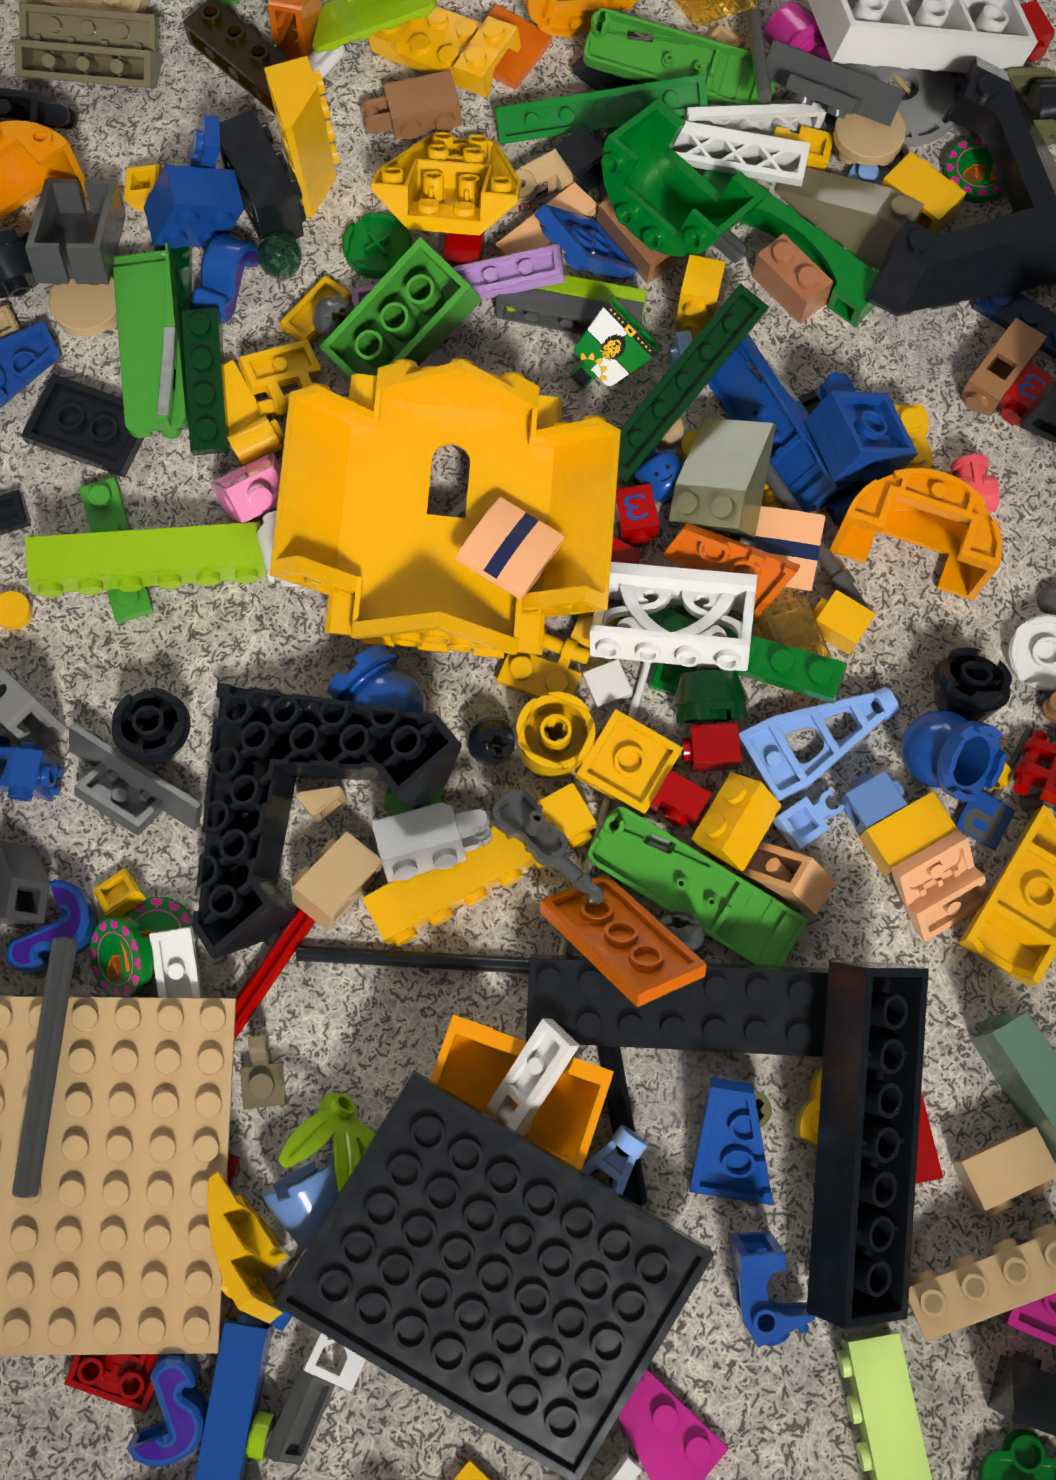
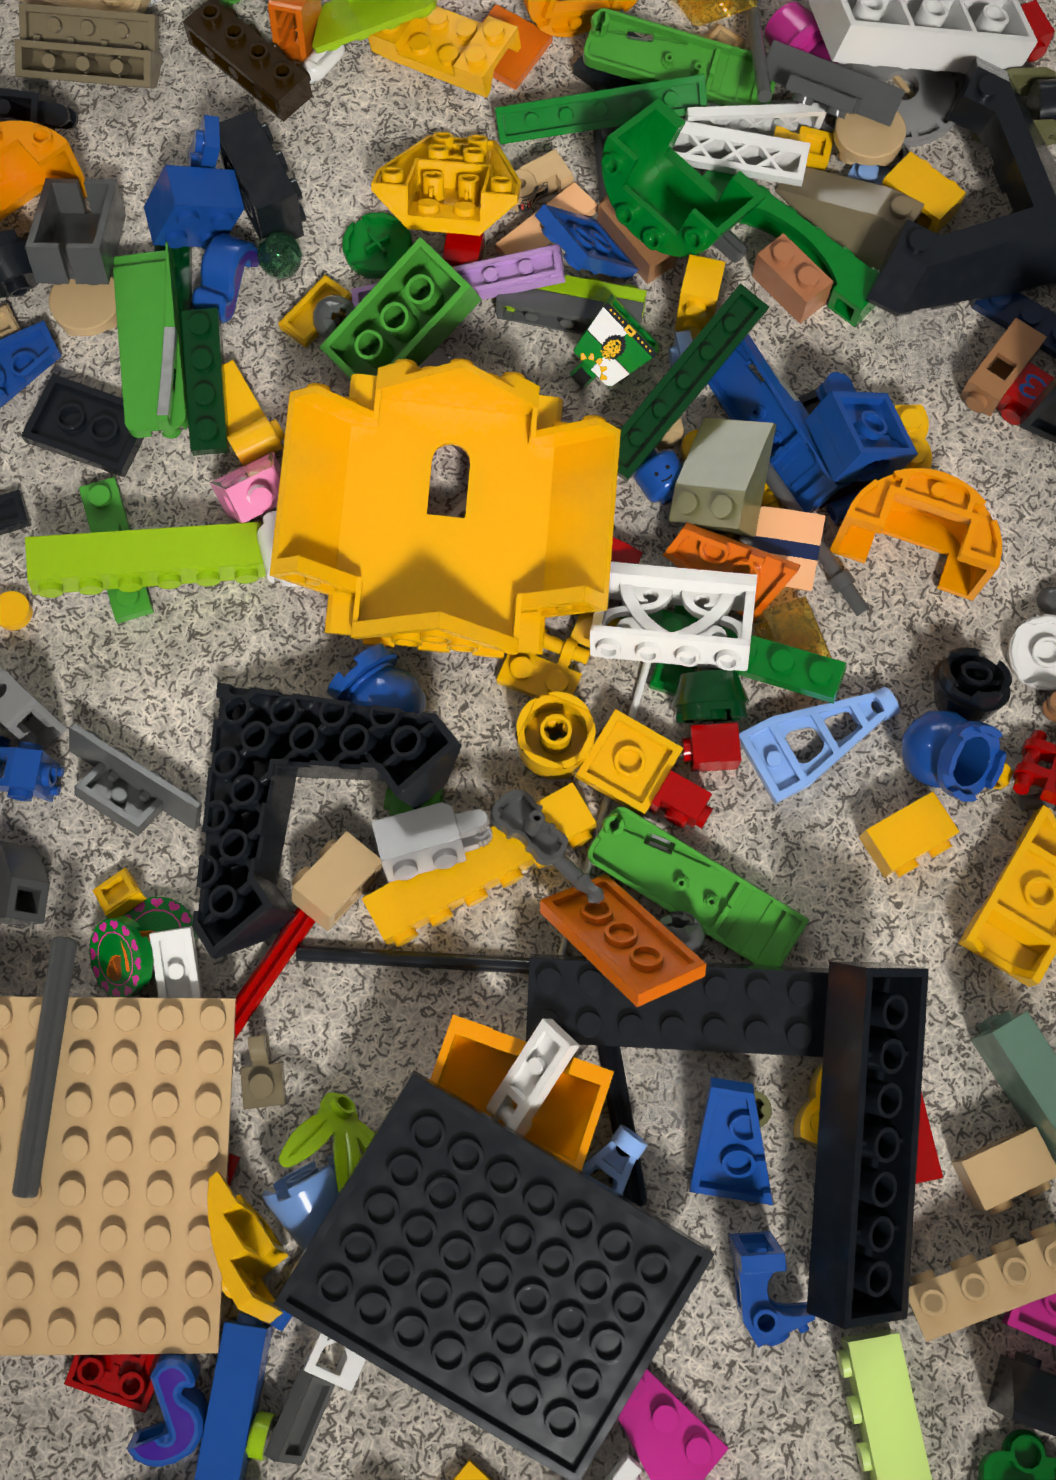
(79, 918): blue animal -> none
(140, 183): yellow brick -> none
(150, 726): black cone -> none
(278, 368): yellow plate -> none
(303, 128): yellow slope -> none
(321, 802): tan slope -> none
(414, 106): medium nougat brick -> none
(486, 730): black piece -> none
(510, 548): light nougat slope -> none
(582, 158): black brick -> none
(607, 684): white tile -> none
(636, 515): red brick -> none
(736, 821): yellow brick -> none
(789, 877): light nougat slope -> none
(805, 822): light blue plate -> none
(842, 620): yellow brick -> none
(872, 800): medium blue brick -> none
(940, 885): light nougat slope -> none
(972, 170): green tile -> none
(973, 471): coral piece -> none
(988, 817): piece -> none

